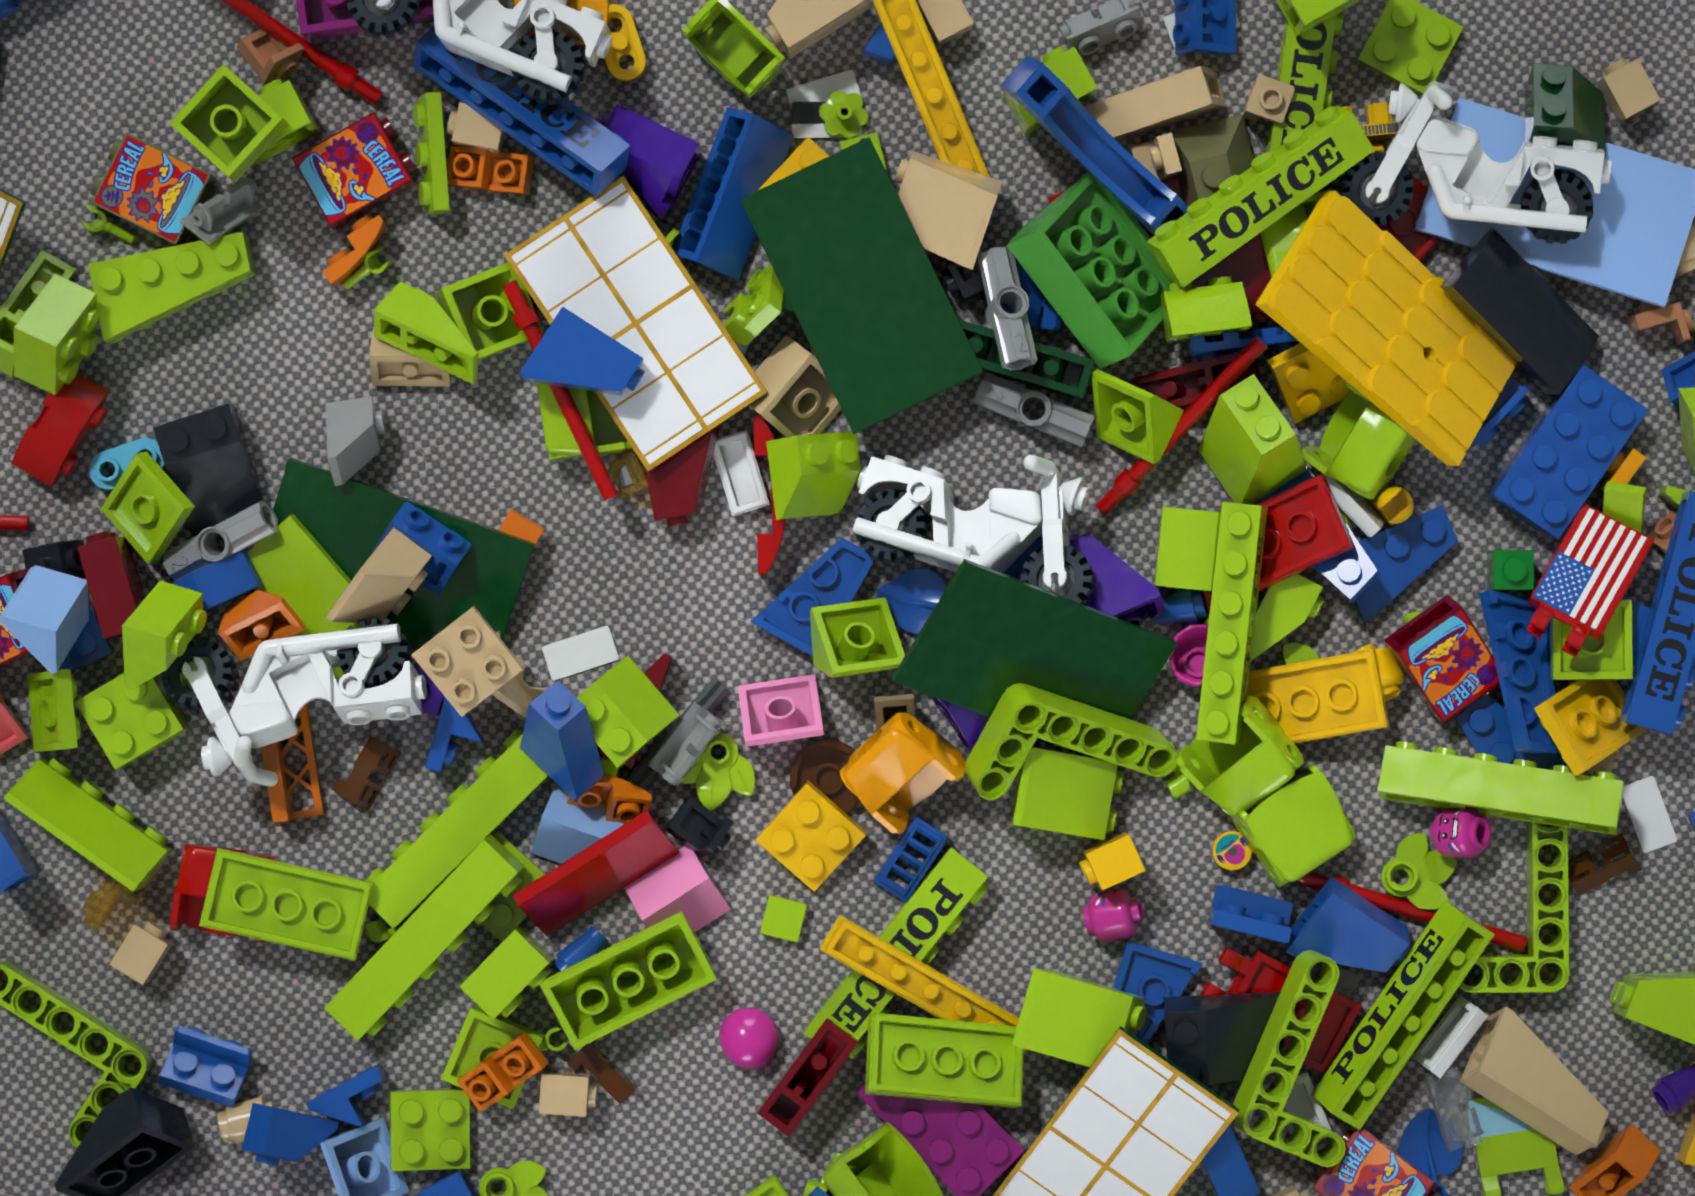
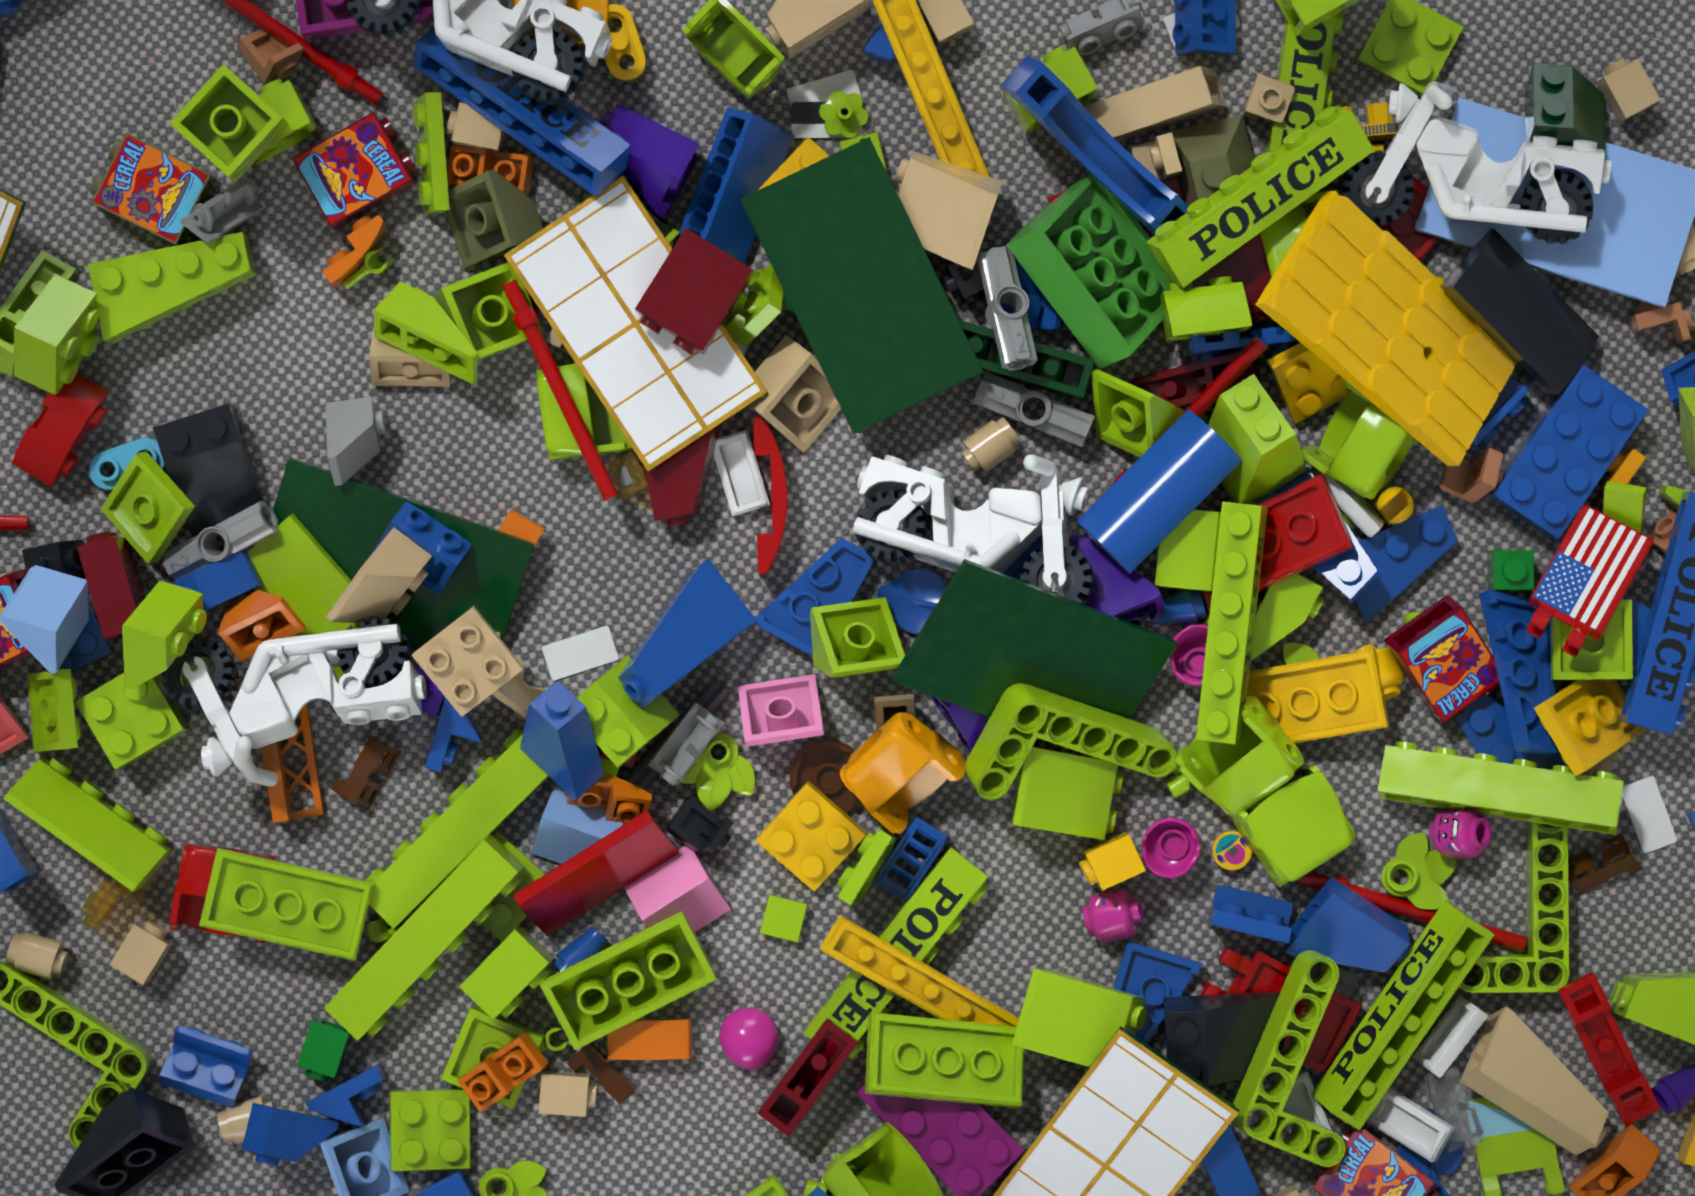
(36, 955): none -> tan brick
(103, 224): lime hand -> none
(324, 1049): none -> green brick
(490, 218): none -> olive slope
(582, 358): blue slope -> none
(651, 1040): none -> orange slope
(689, 631): none -> blue slope
(693, 292): none -> dark red brick
(813, 473): lime slope -> none
(857, 881): none -> lime plate
(990, 445): none -> tan brick
(1159, 491): none -> blue brick
(1171, 847): none -> dark pink hair
(1411, 1125): none -> white tile
(1473, 478): none -> nougat bracket
(1607, 1049): none -> red slope

